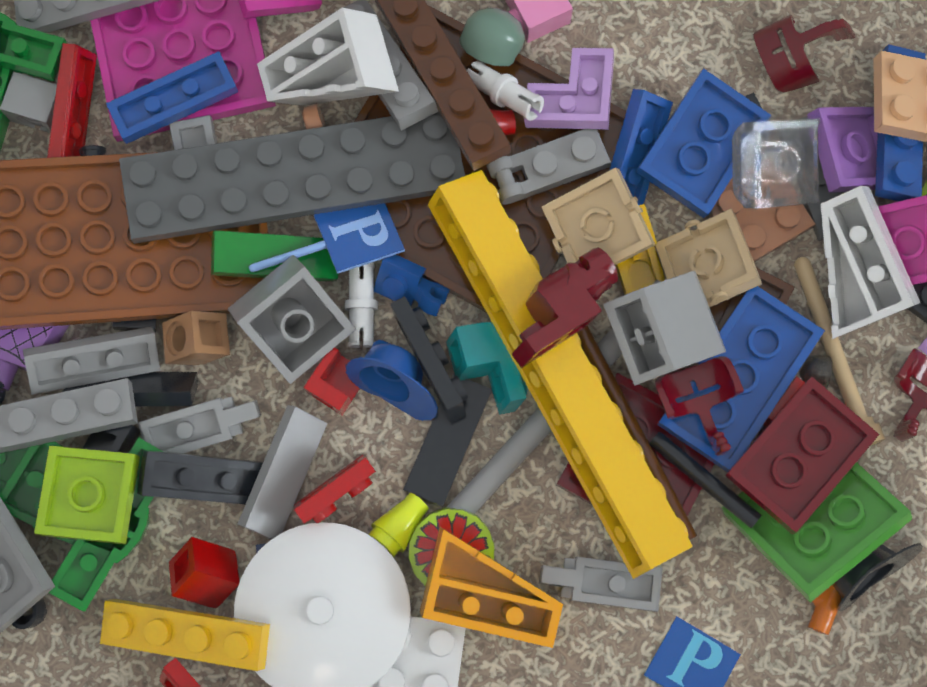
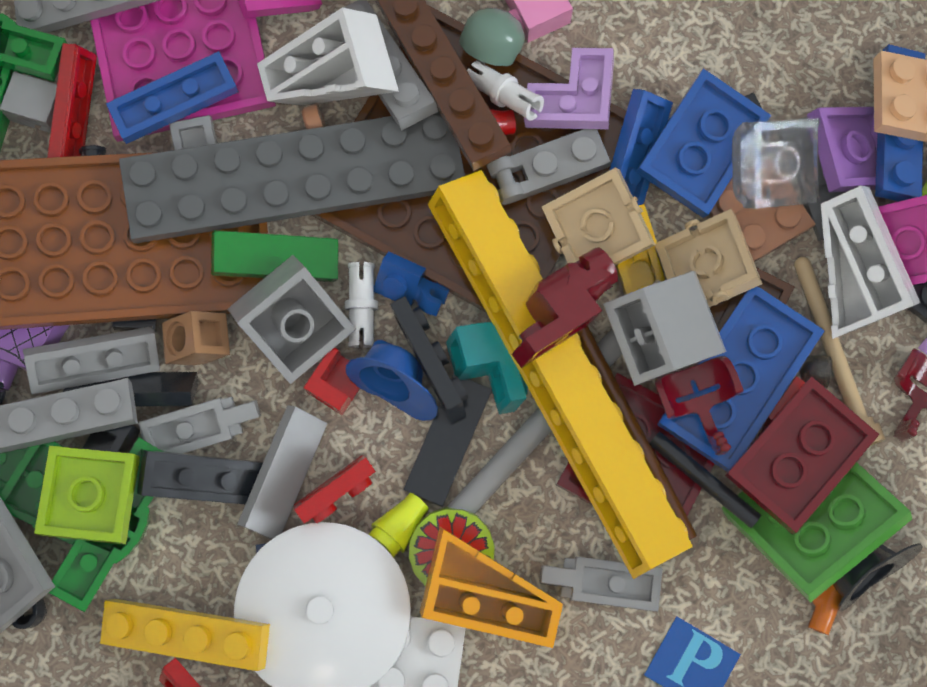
(203, 573): red panel -> none
(351, 237): blue piece -> none
(778, 65): dark red helmet -> none

